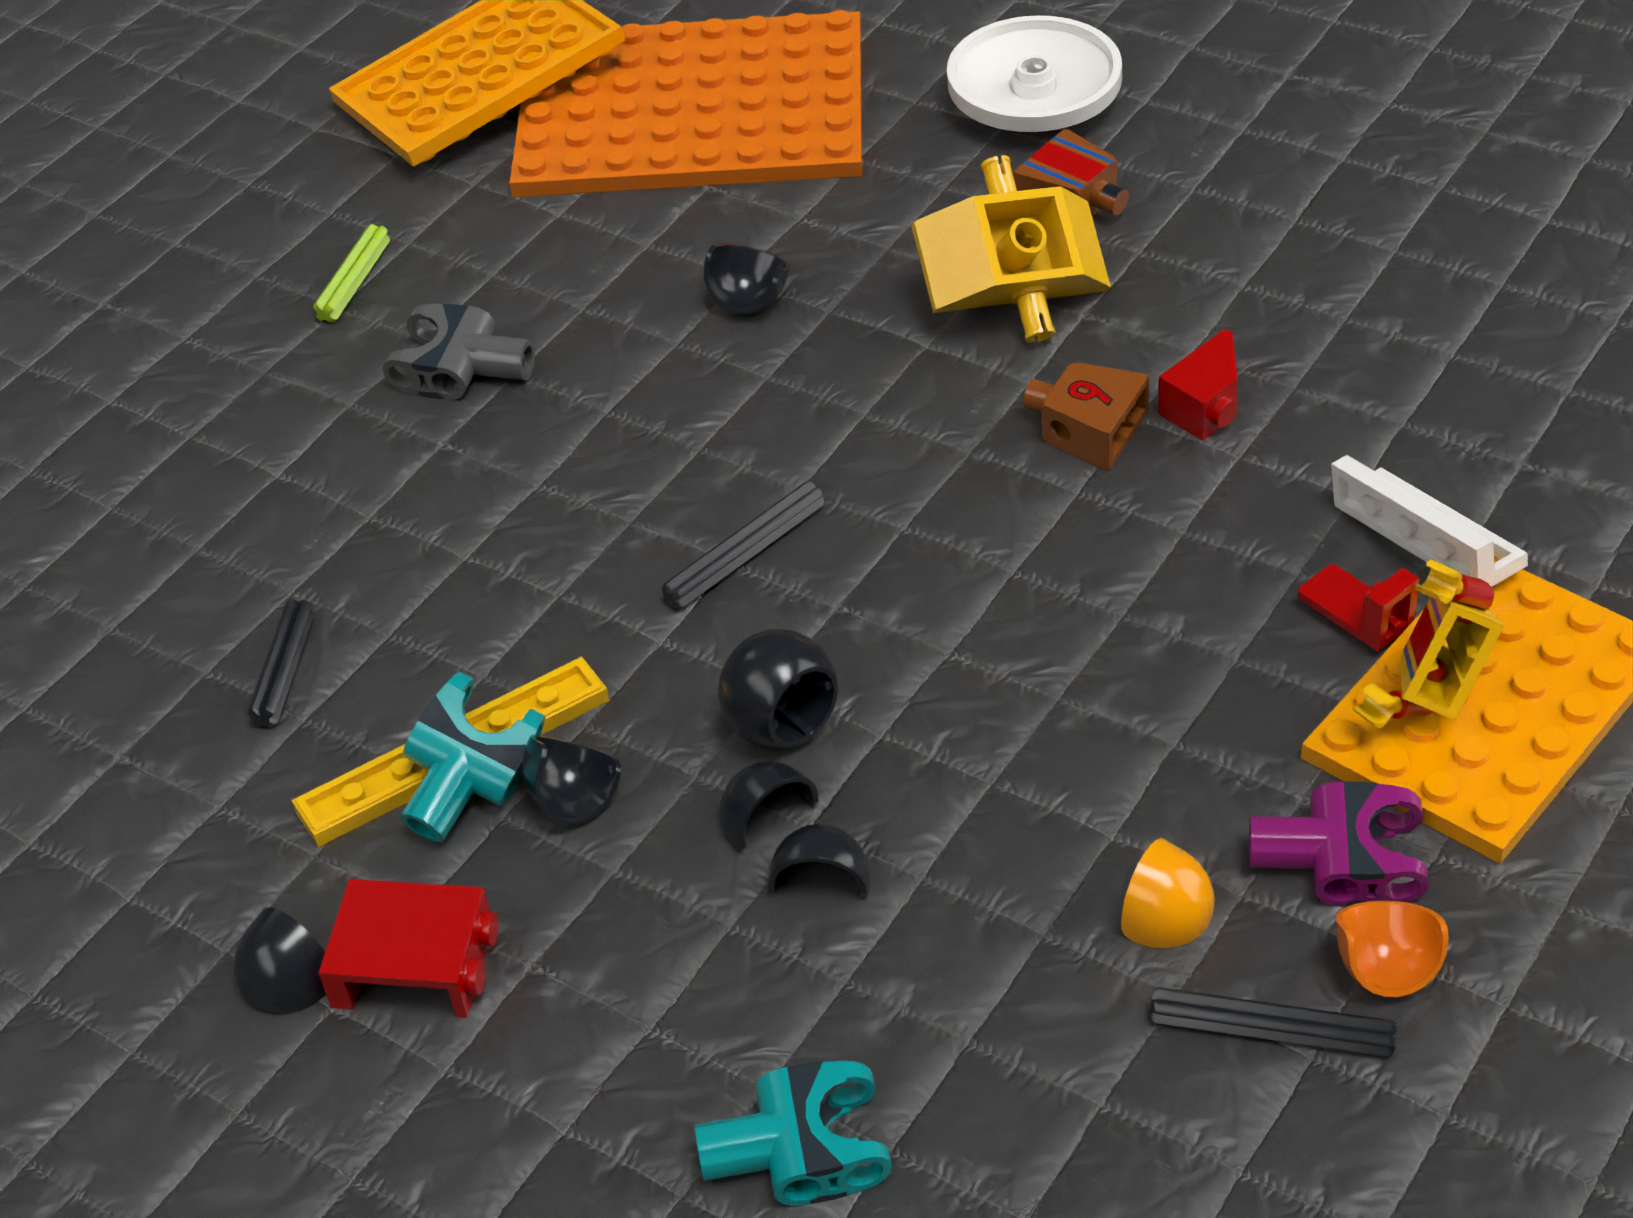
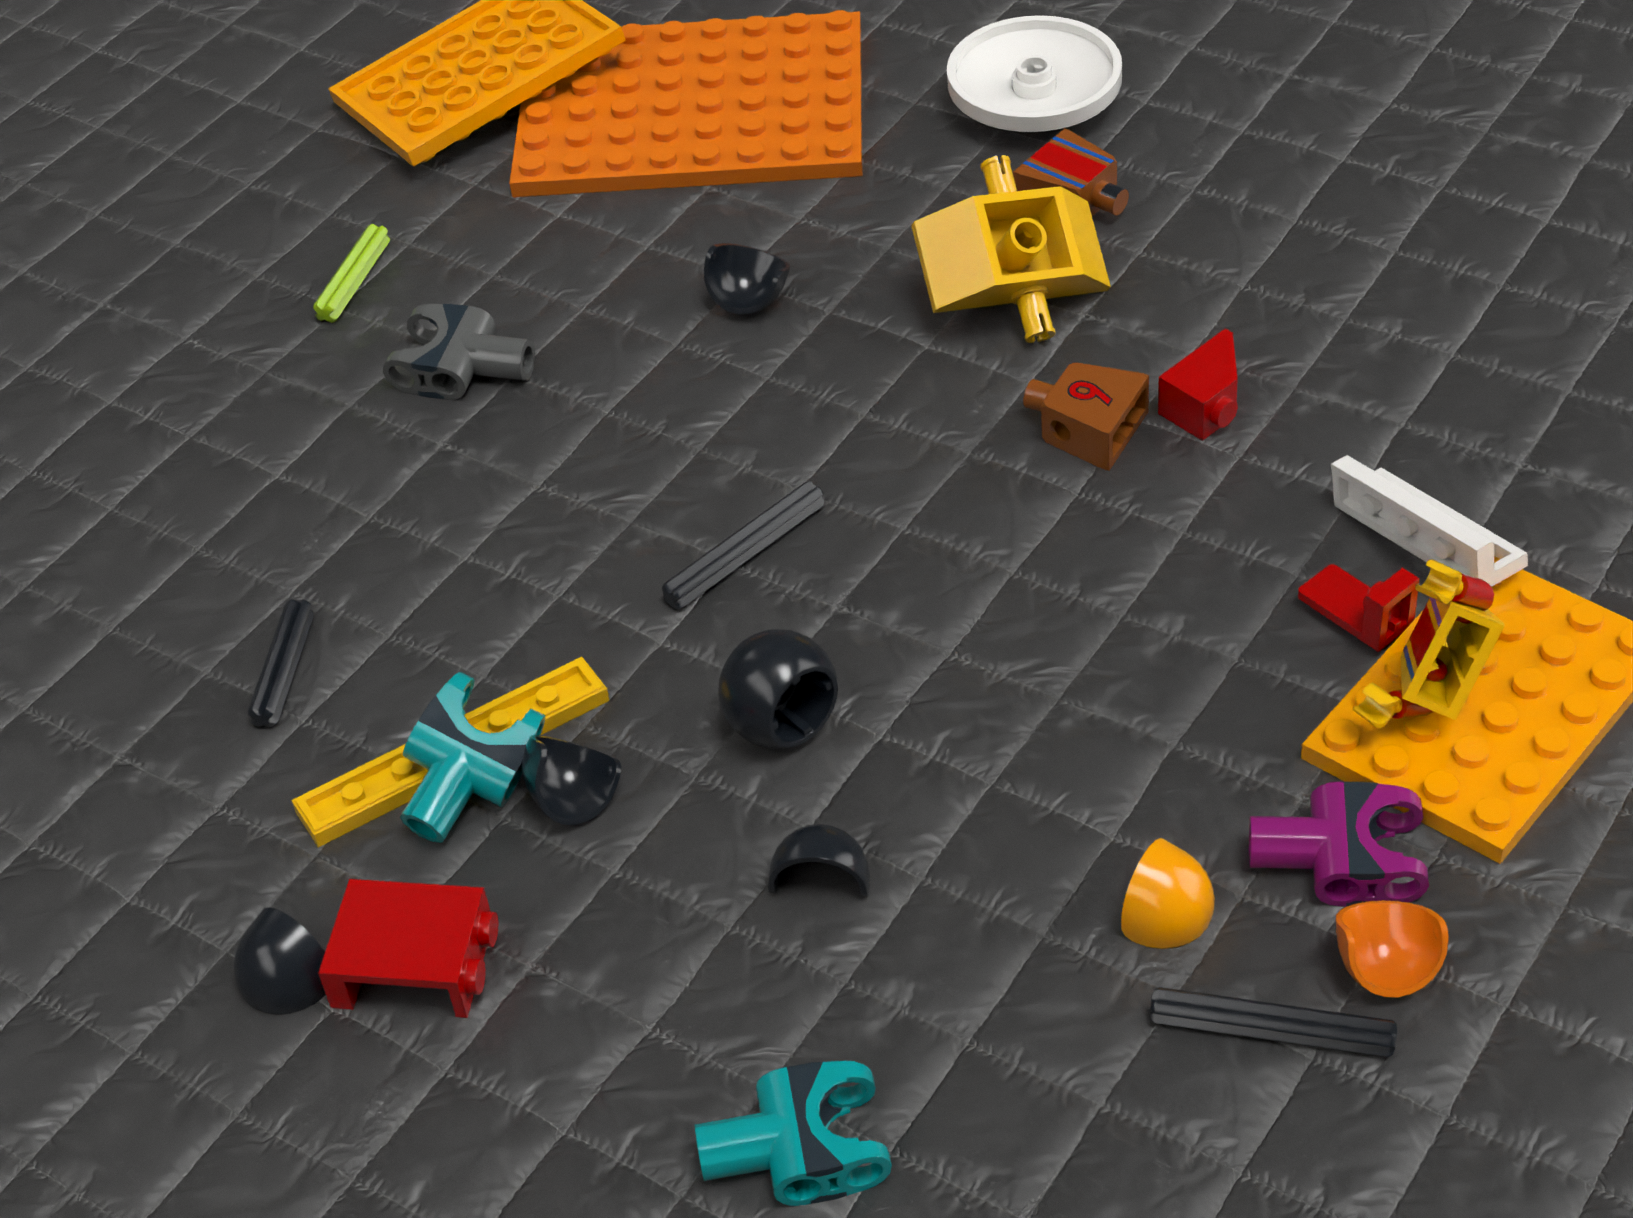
(750, 787): black helmet -> none

